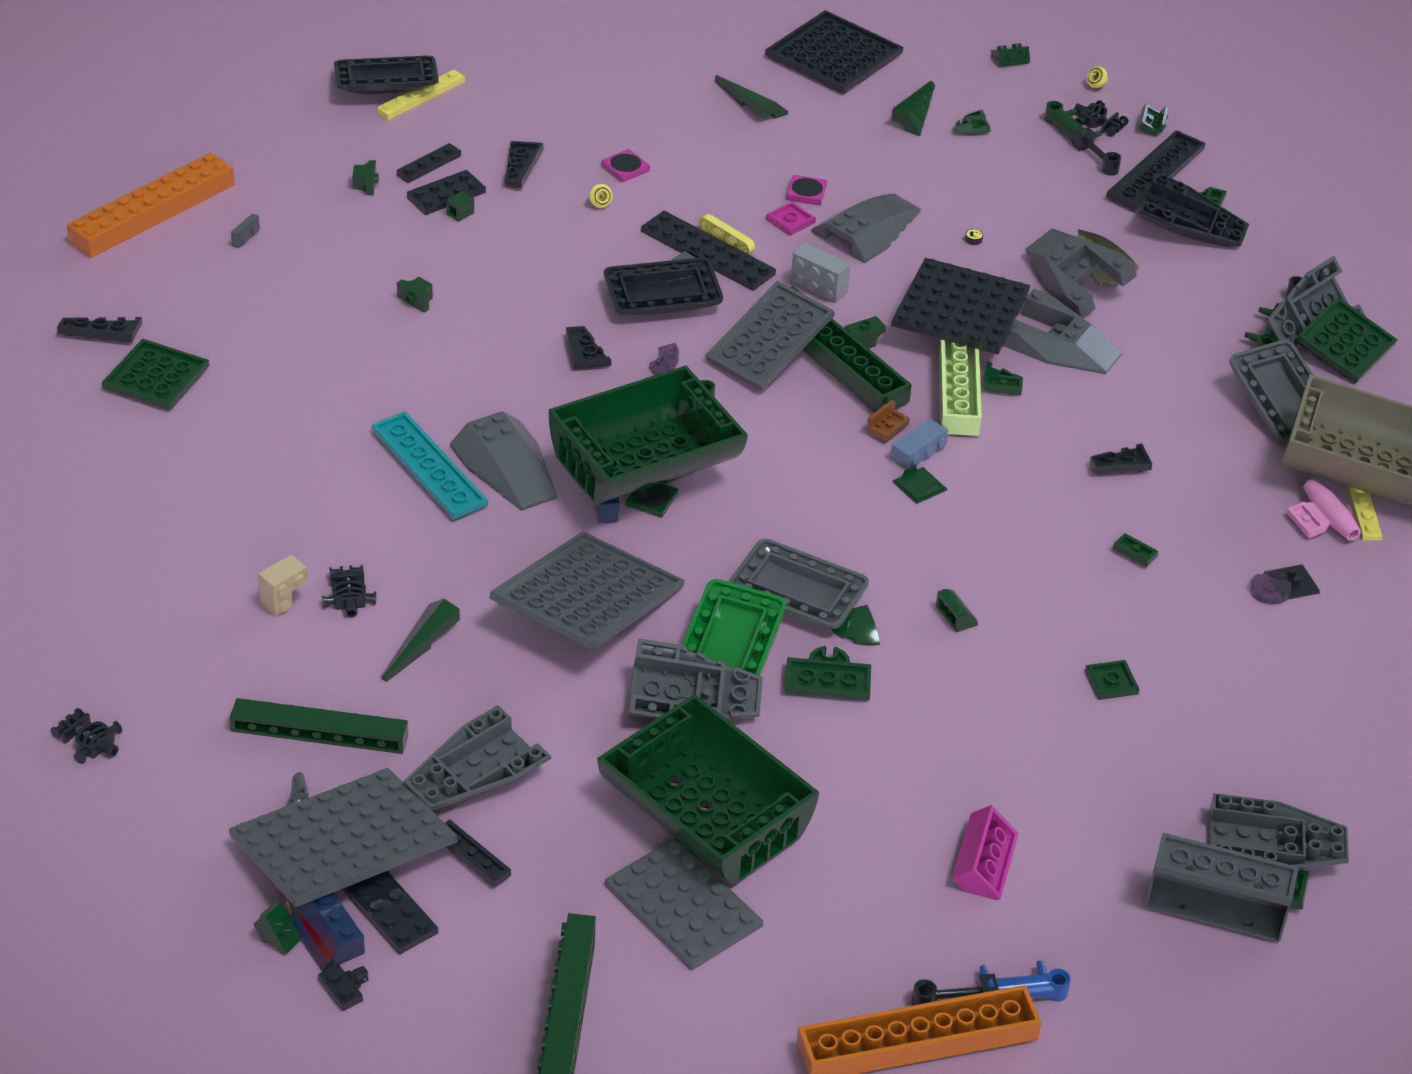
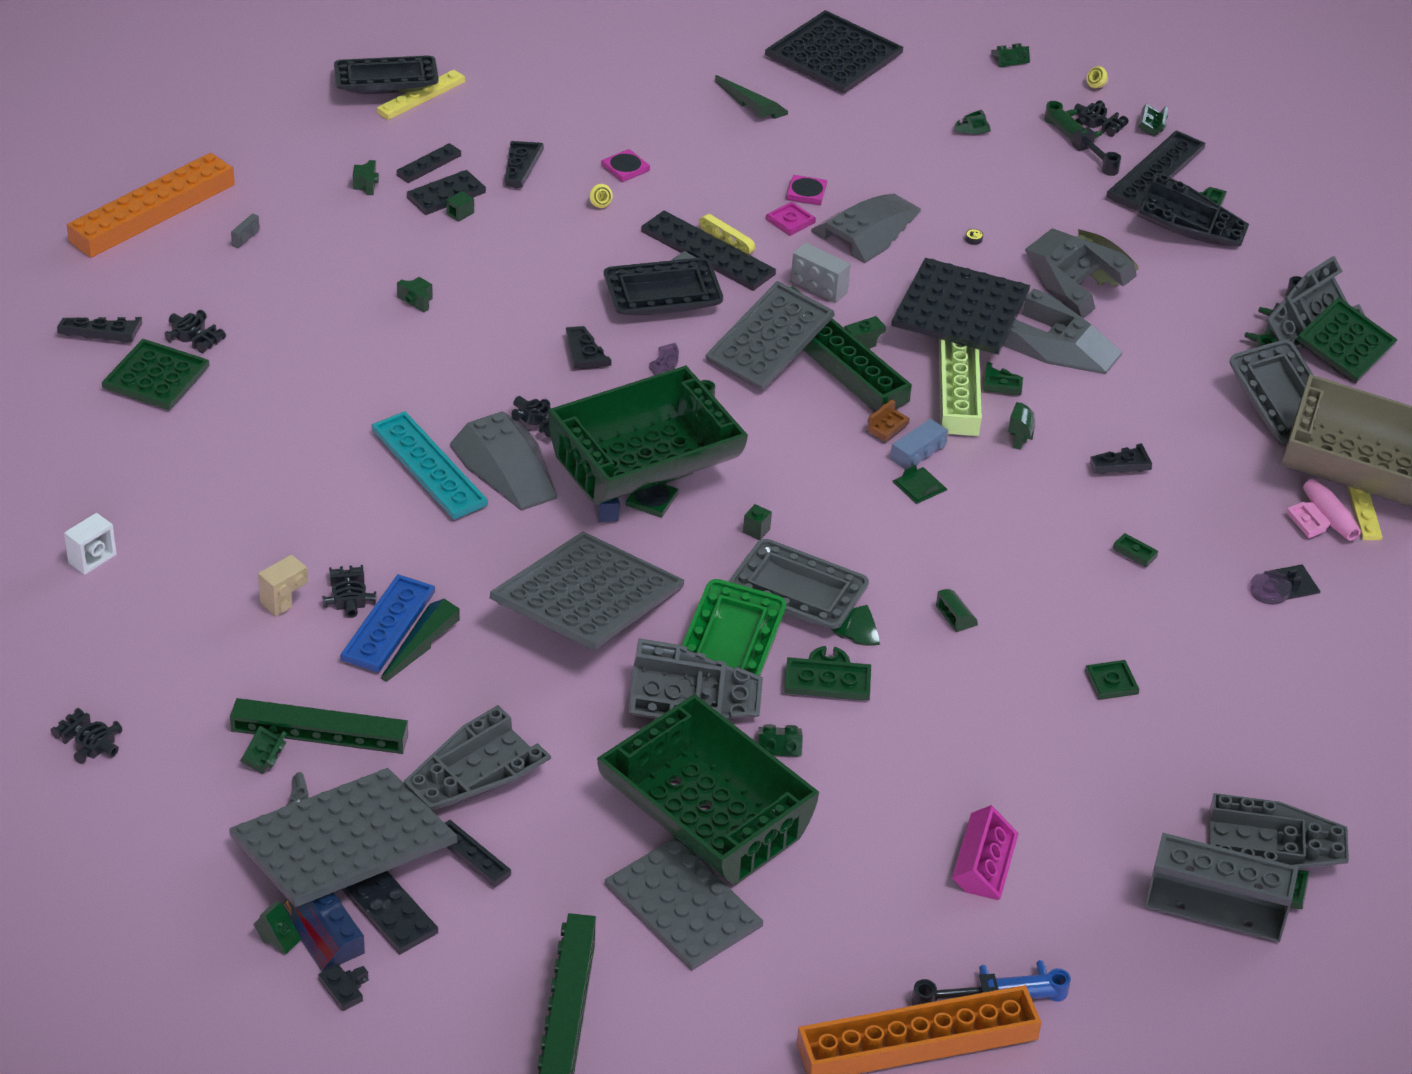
(90, 543): none -> white brick
(192, 328): none -> black piece
(262, 749): none -> dark green bracket
(387, 623): none -> blue plate
(533, 413): none -> black piece
(757, 522): none -> dark green brick
(781, 741): none -> dark green bracket
(914, 109): dark green wedge -> none
(1021, 424): none -> dark green brick

